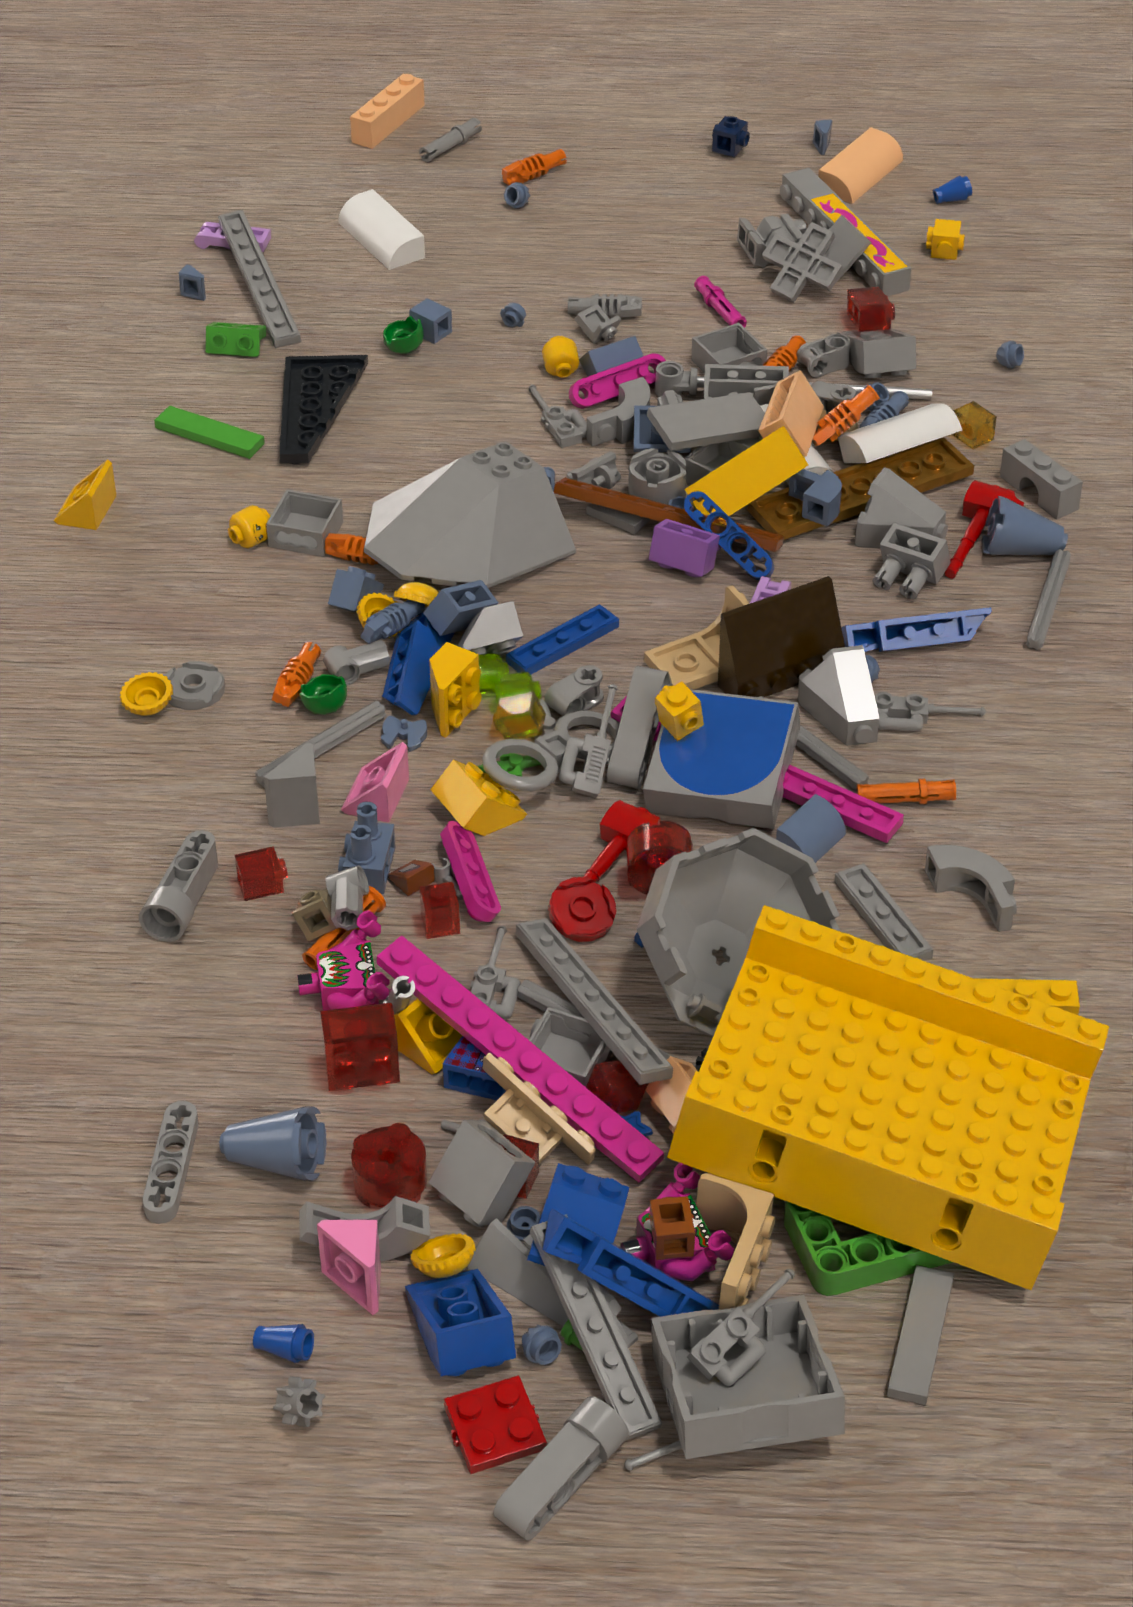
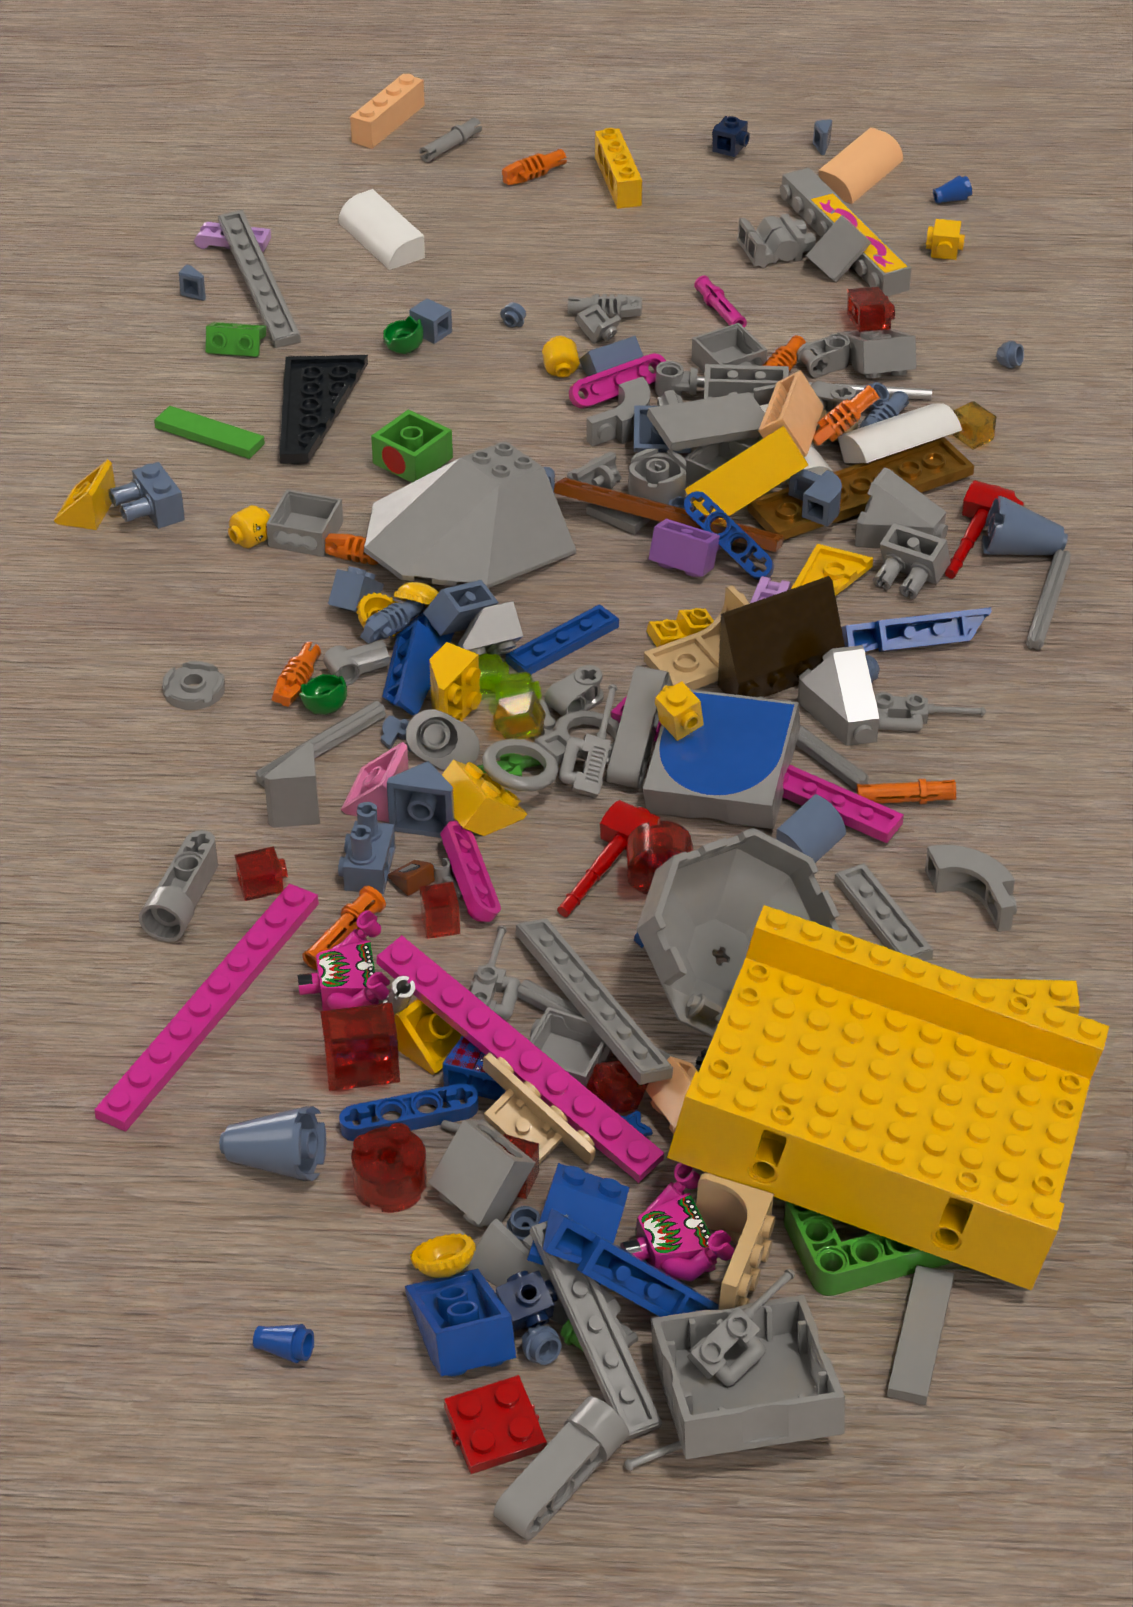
(146, 693): yellow hat -> none
(153, 495): none -> sand blue brick
(170, 1161): light grey beam -> none
(205, 1008): none -> dark pink plate
(299, 1401): light grey gear -> none
(312, 909): dark tan brick -> none
(347, 892): light grey piece -> none
(352, 1258): bright pink slope -> none
(401, 1225): light grey arch -> none
(408, 1107): none -> blue beam
(412, 446): none -> bright green brick
(420, 801): none -> sand blue slope
(441, 739): none -> light grey piece
(516, 195): sand blue plate -> none
(528, 1299): none -> dark blue brick
(559, 424): light grey piece -> none
(582, 909): red tile -> none
(618, 168): none -> yellow brick
(672, 1227): dark orange brick -> none
(686, 624): none -> yellow slope
(802, 262): light grey plate -> none
(838, 564): none -> yellow wing
(1056, 486): light grey arch -> none

